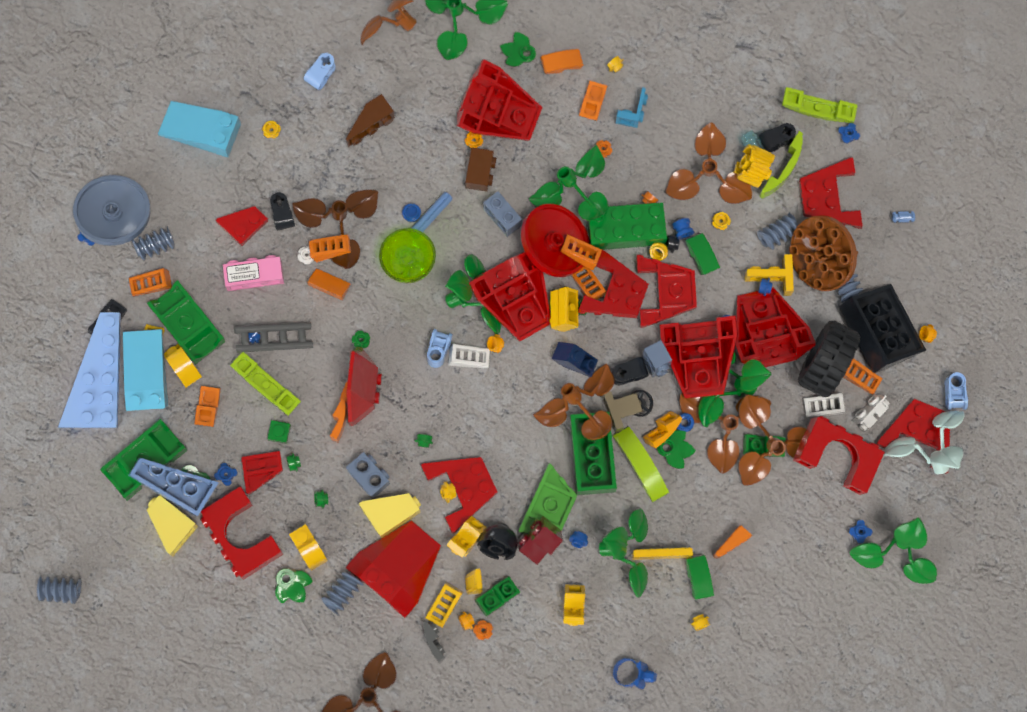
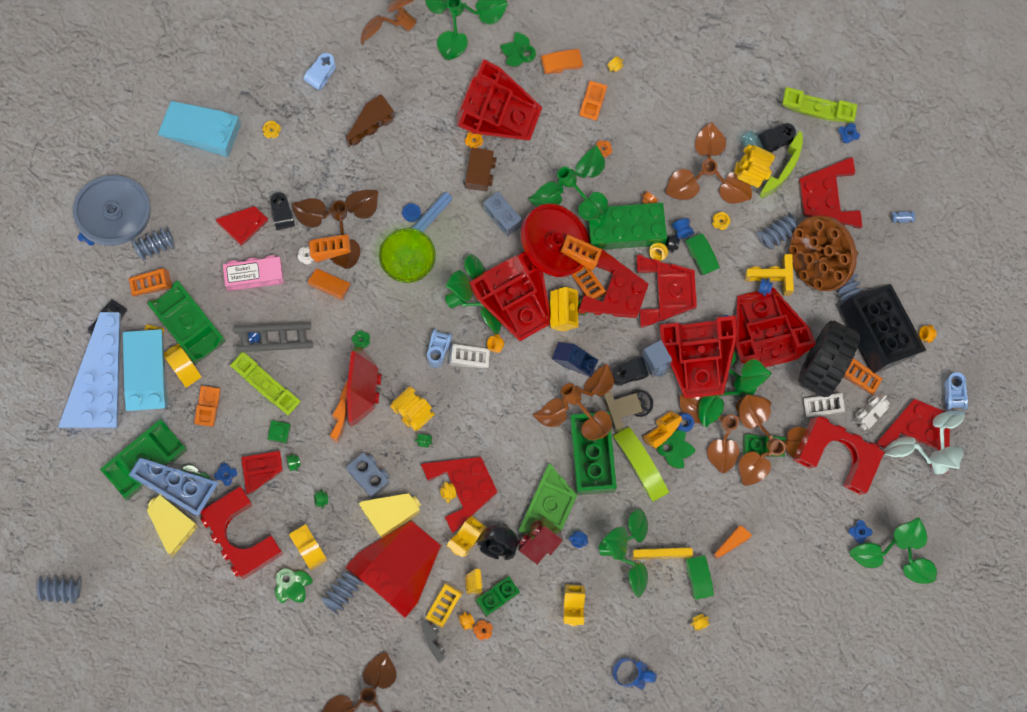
(412, 408): none -> yellow brick
(629, 118): dark azure bracket -> none

